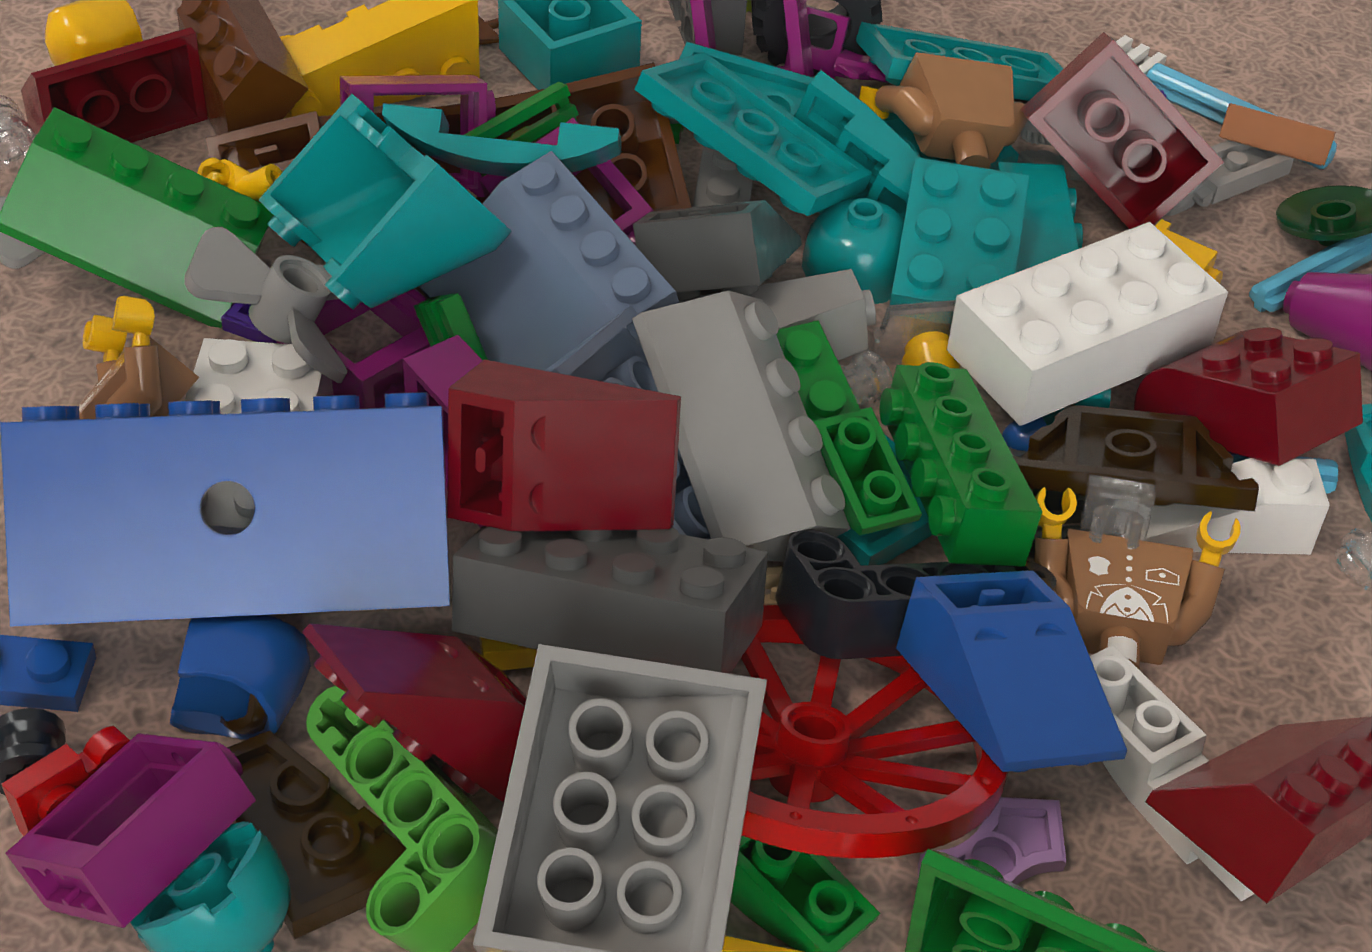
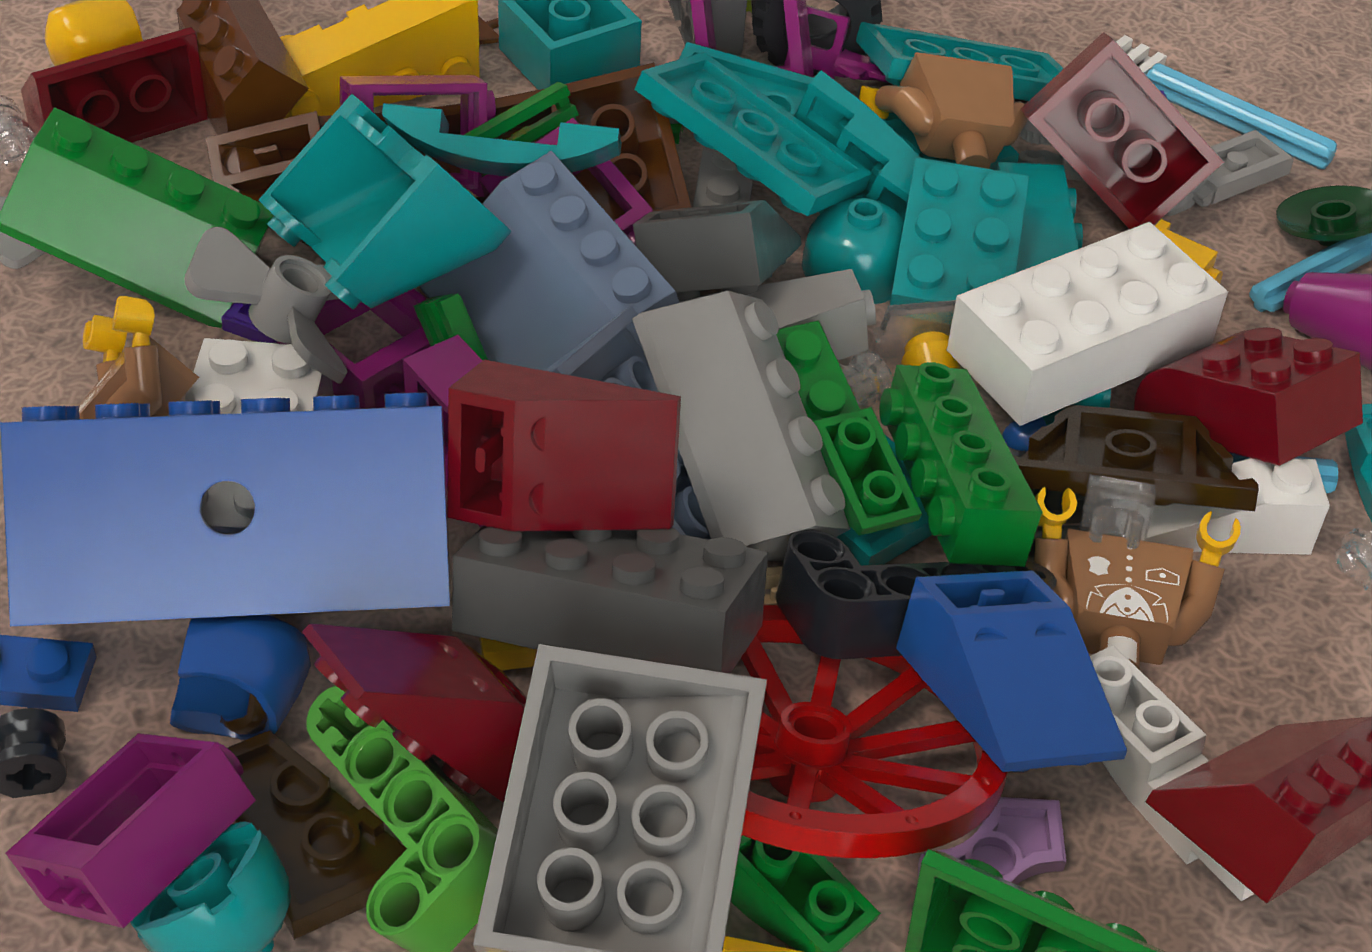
(53, 778): red plate -> none
(238, 178): yellow arm -> none
(1277, 134): nougat slope -> none

